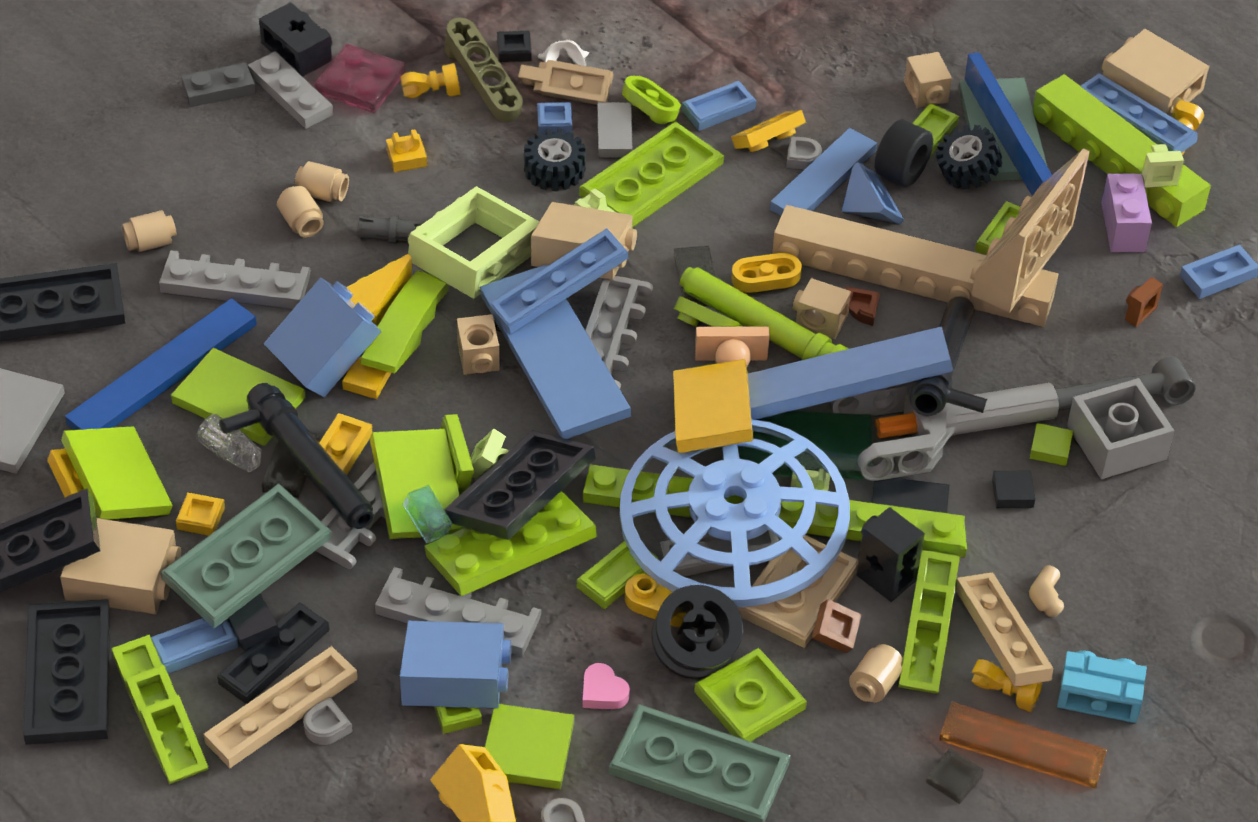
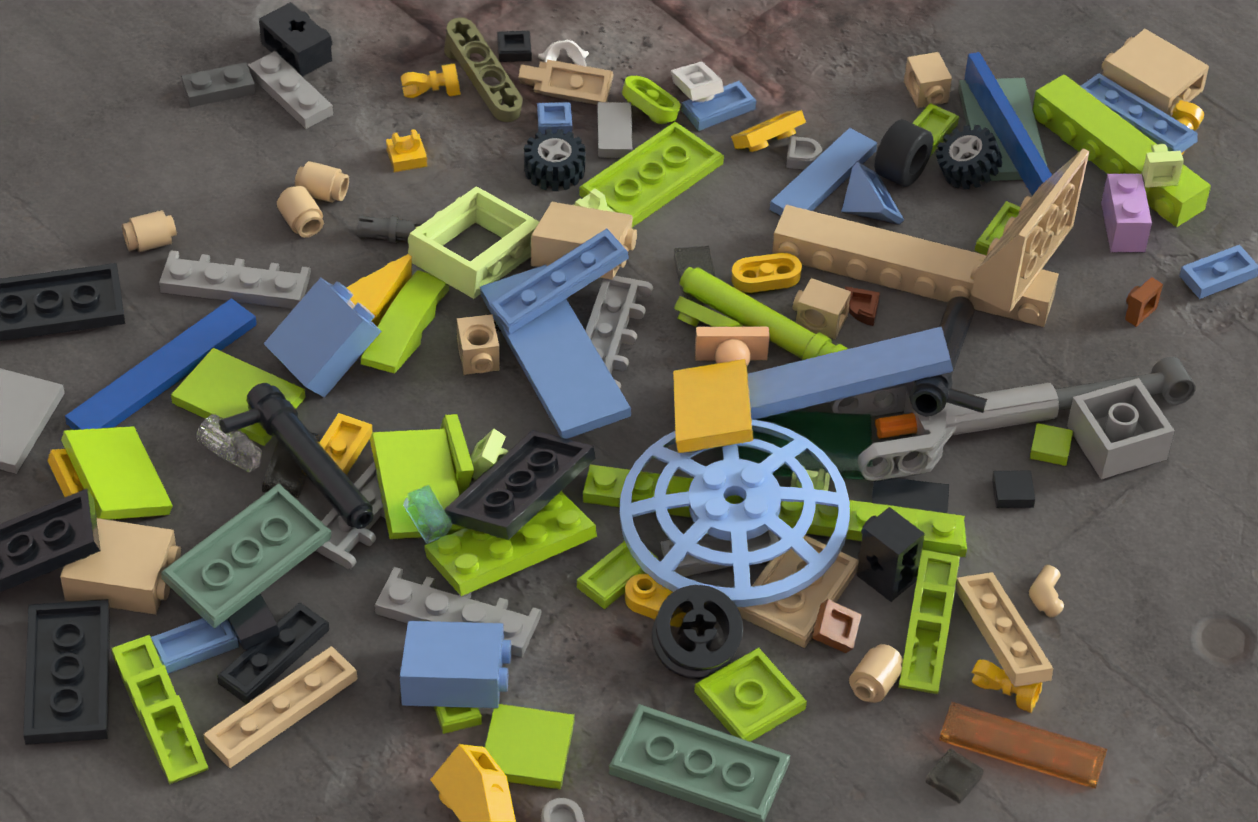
(200, 514): yellow tile -> none
(326, 723): light grey tile -> none
(360, 78): clear pink plate -> none
(365, 380): yellow tile -> none
(603, 688): bright pink tile -> none
(697, 82): none -> white plate
(1102, 686): medium azure brick -> none

